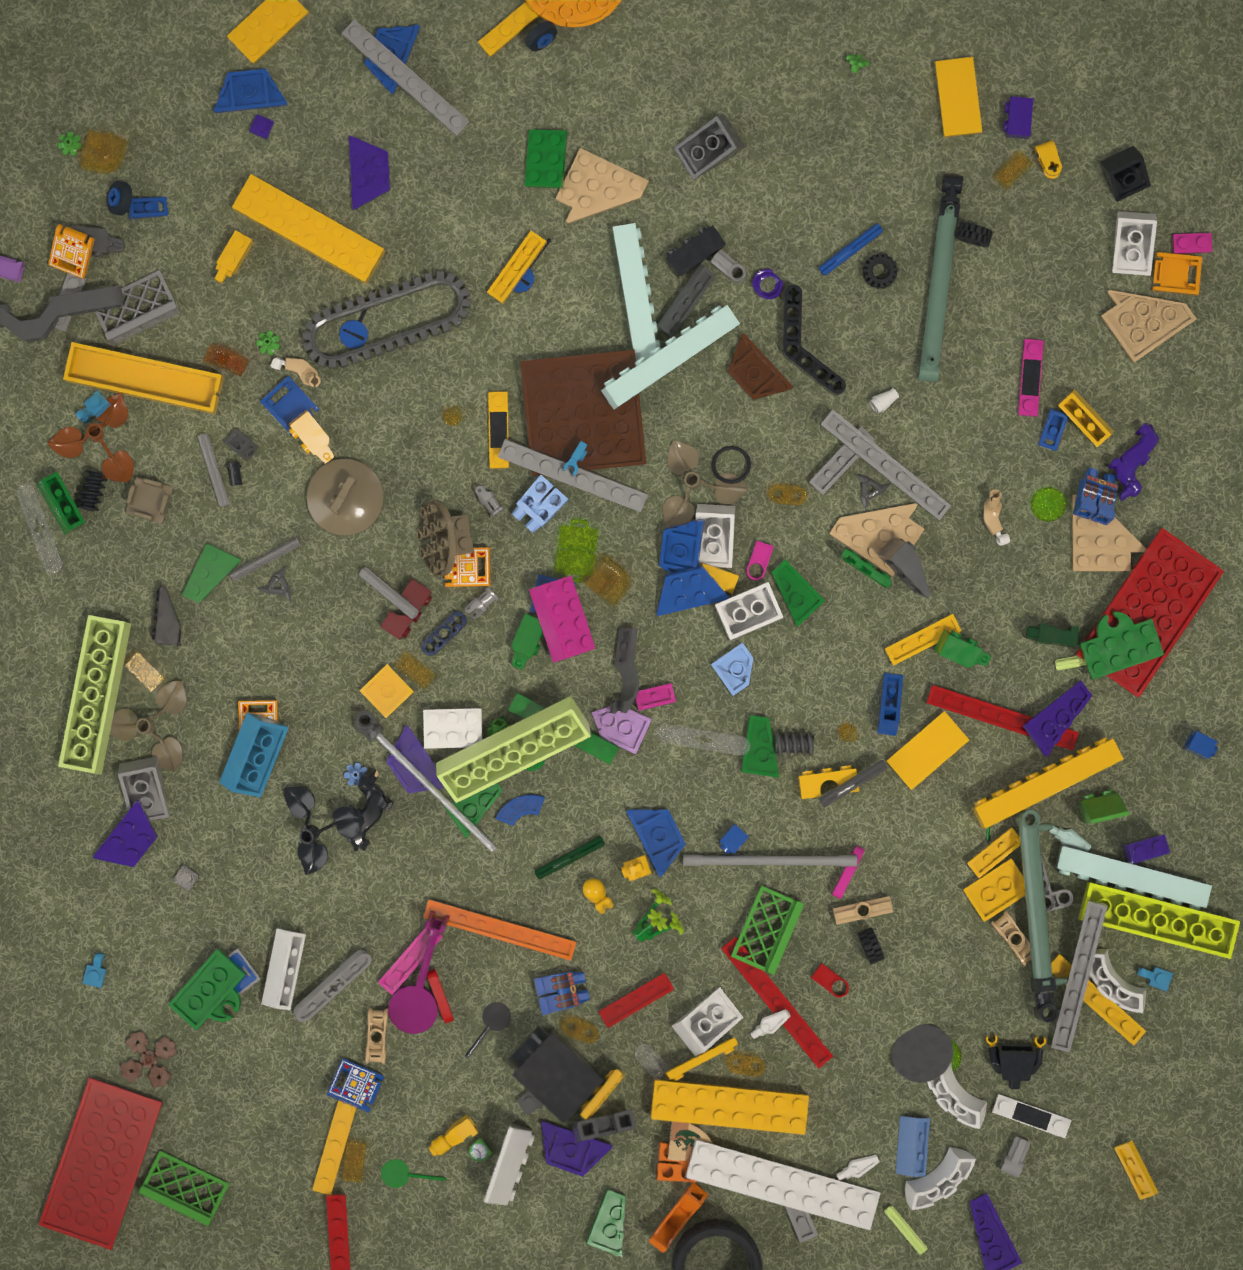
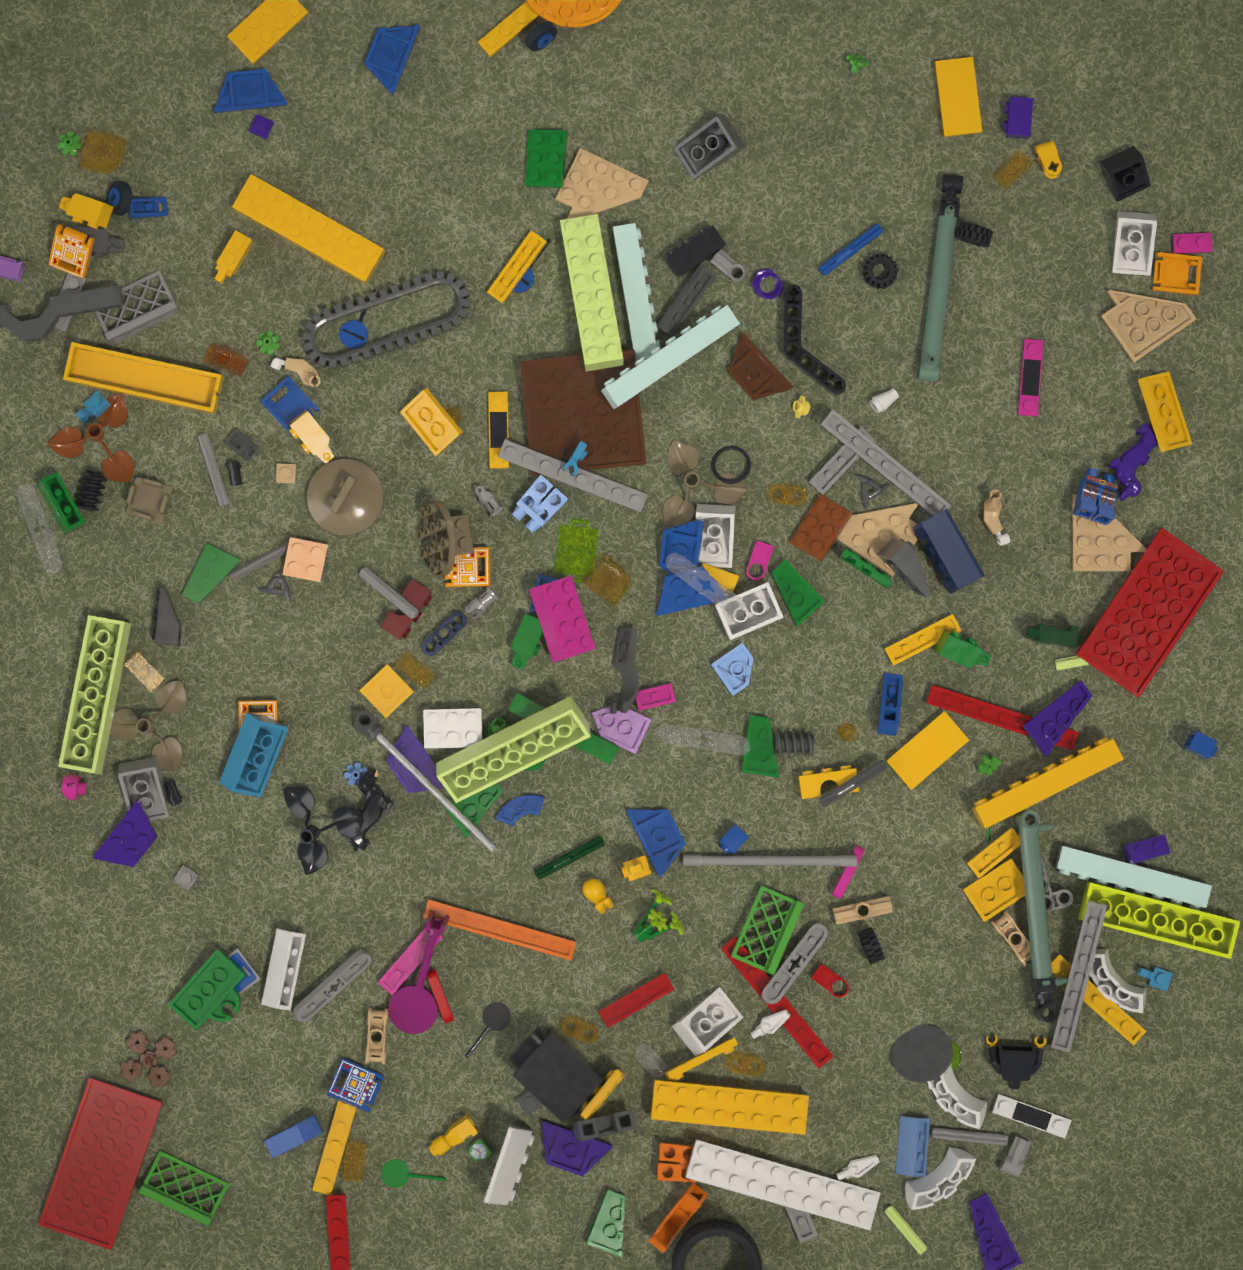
(73, 787): none -> dark pink piece
(87, 210): none -> yellow hinge
(95, 973): dark azure plate -> none
(173, 793): none -> black pin
(286, 473): none -> tan plate
(294, 1136): none -> blue slope
(305, 559): none -> light nougat plate
(368, 172): dark purple wing -> none
(405, 77): light grey plate -> none
(431, 422): none -> yellow plate
(566, 989): blue hips -> none
(591, 292): none -> yellowish green brick
(683, 1139): shield -> none
(691, 573): none -> clear piece
(801, 407): none -> light yellow plate
(806, 949): none -> light grey piece
(820, 528): none -> dark orange plate
(948, 551): none -> dark blue slope
(969, 1136): none -> light grey axle
(988, 764): none -> bright green plant
(1048, 504): clear neon green wheel -> none
(1053, 428): blue slope -> none
(1070, 839): light aqua piece -> none
(1085, 418): yellow brick -> none
(1102, 808): bright green slope -> none
(1120, 645): green plate -> none
(1136, 1170): yellow plate -> none
(1165, 411): none -> yellow plate

